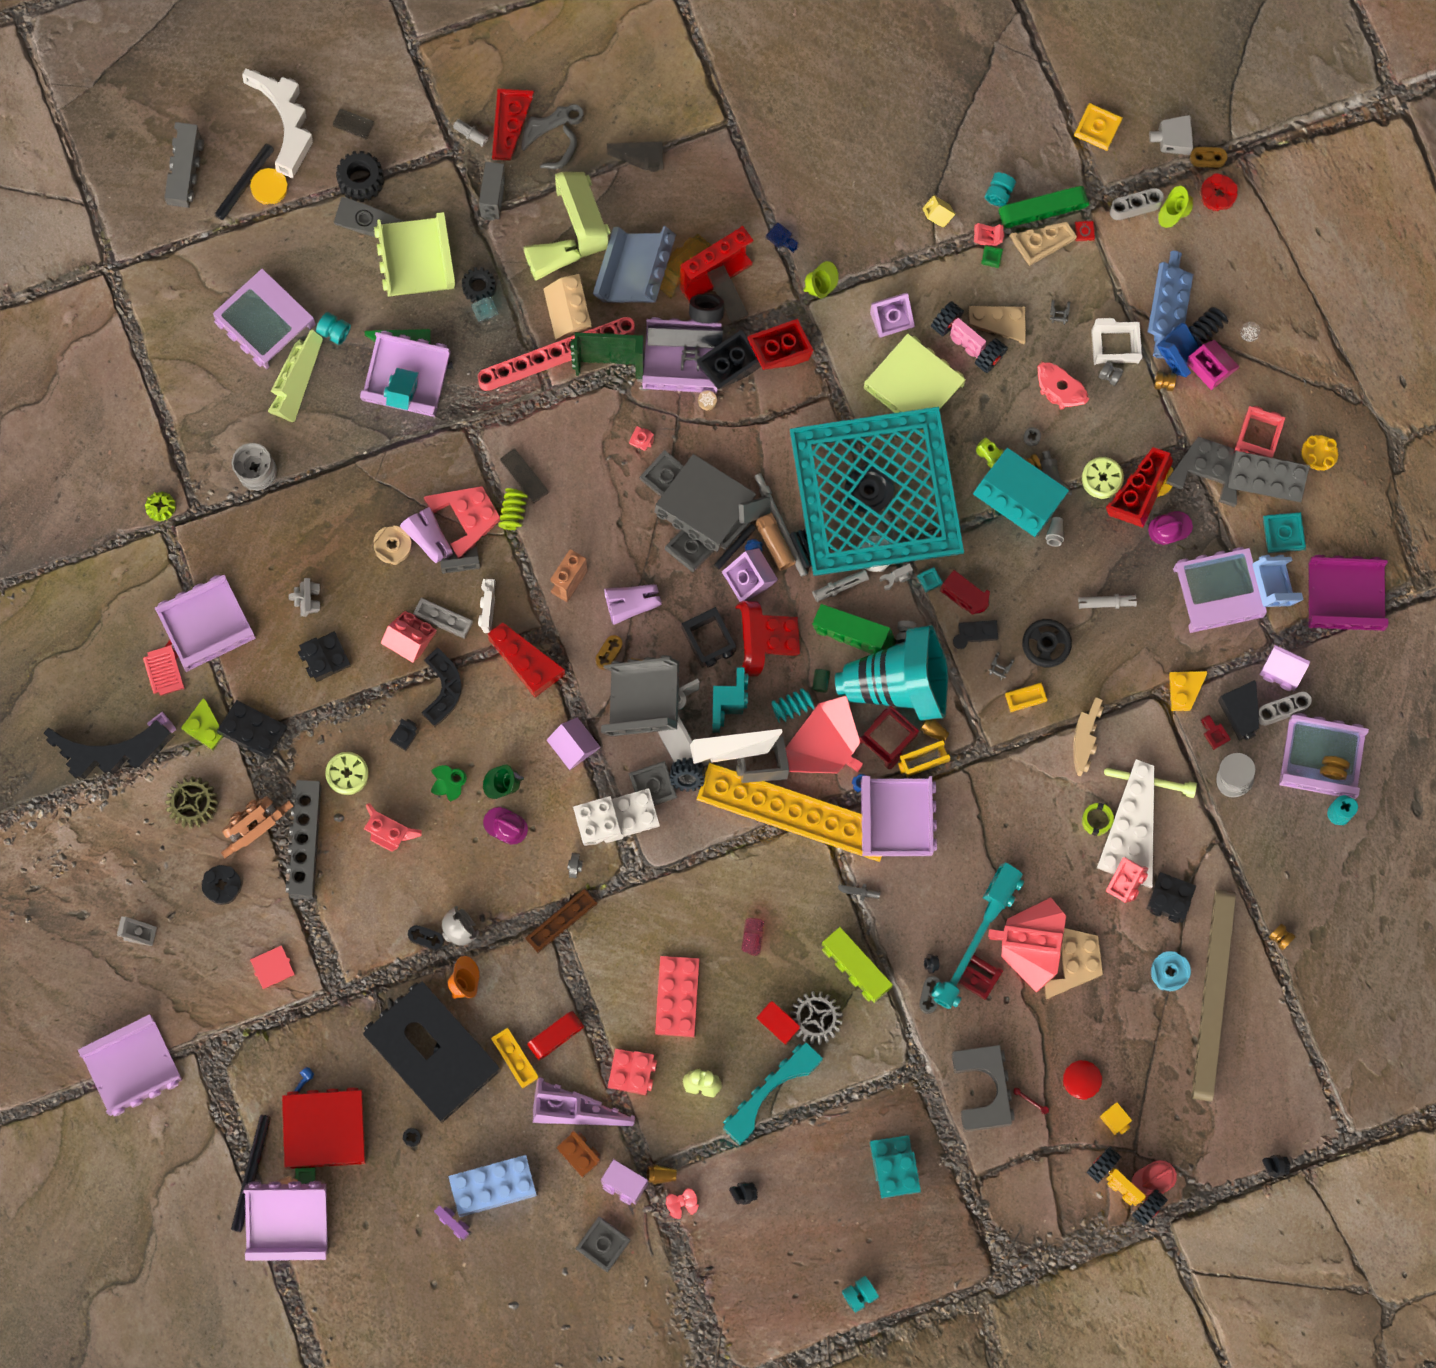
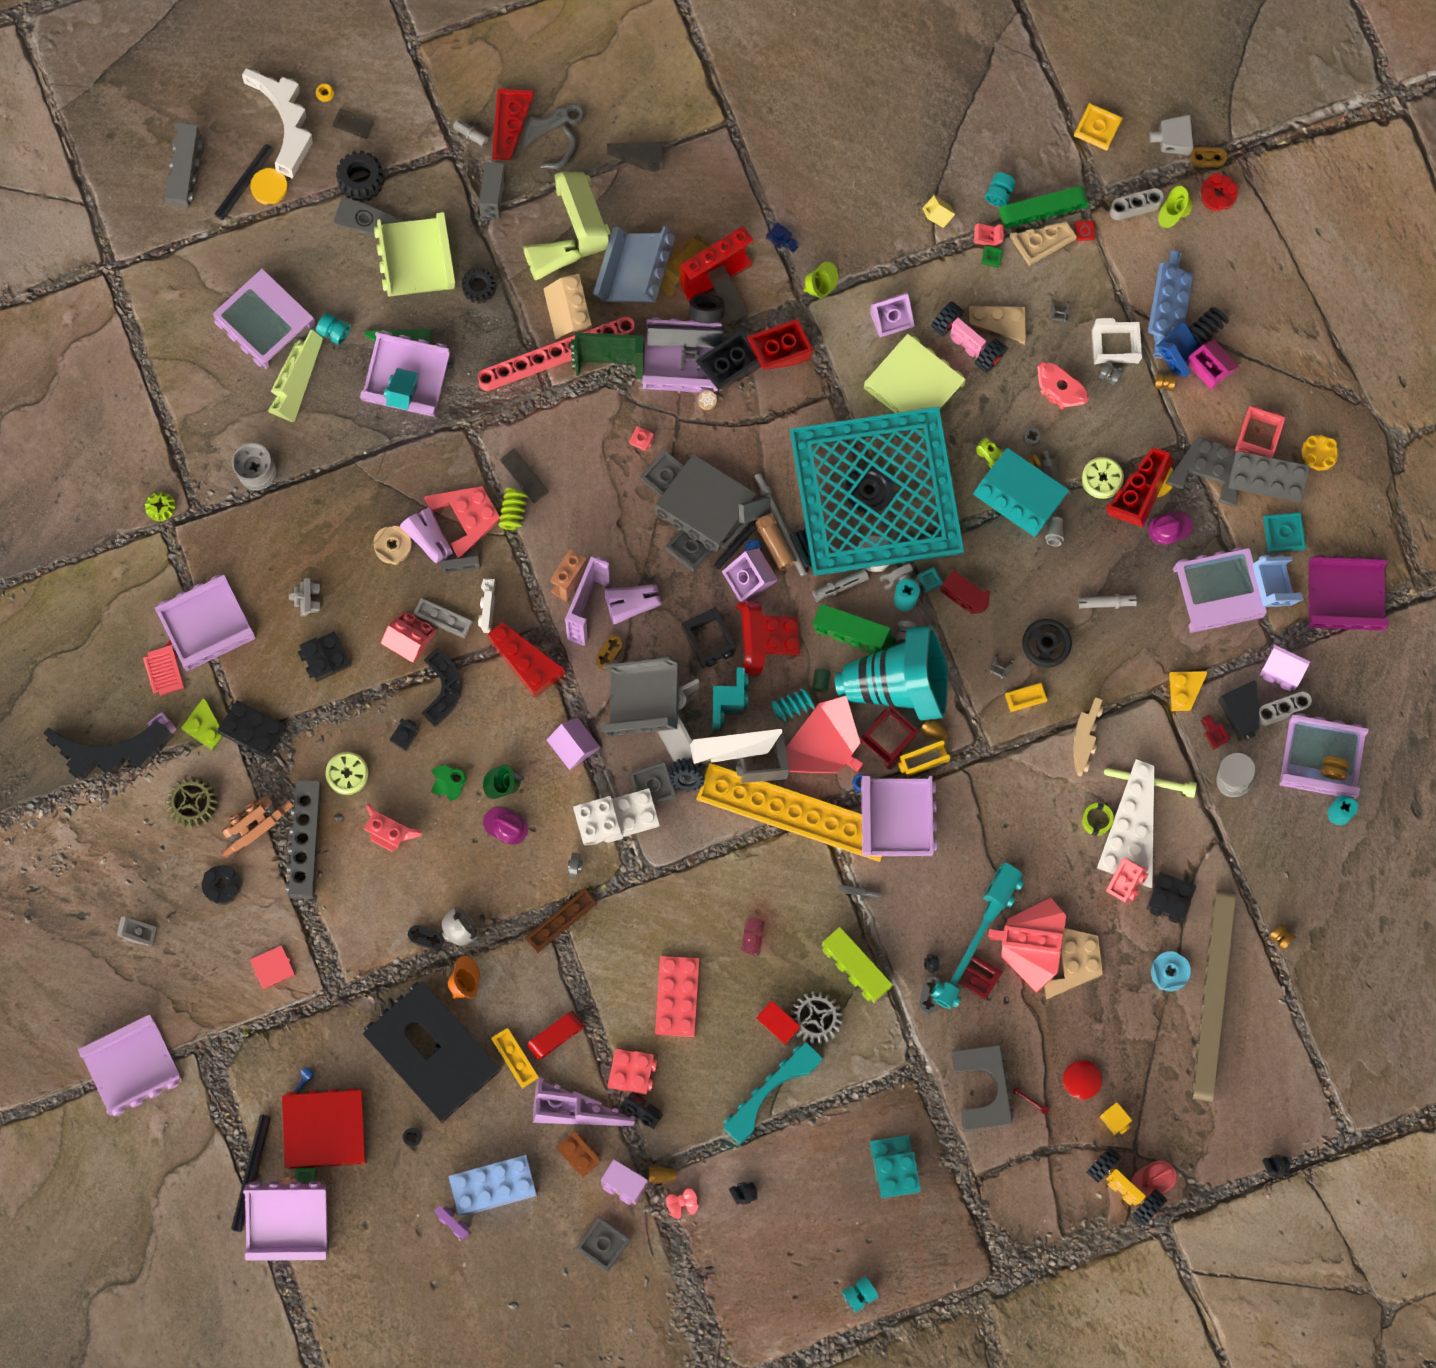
(324, 88): none -> yellow plate
(484, 309): clear light blue brick -> none
(576, 626): none -> lavender panel
(634, 1106): none -> black hinge
(703, 1081): yellowish green piece -> none
(906, 594): none -> teal piece
(975, 632): black hinge -> none
(1250, 331): clear tile -> none

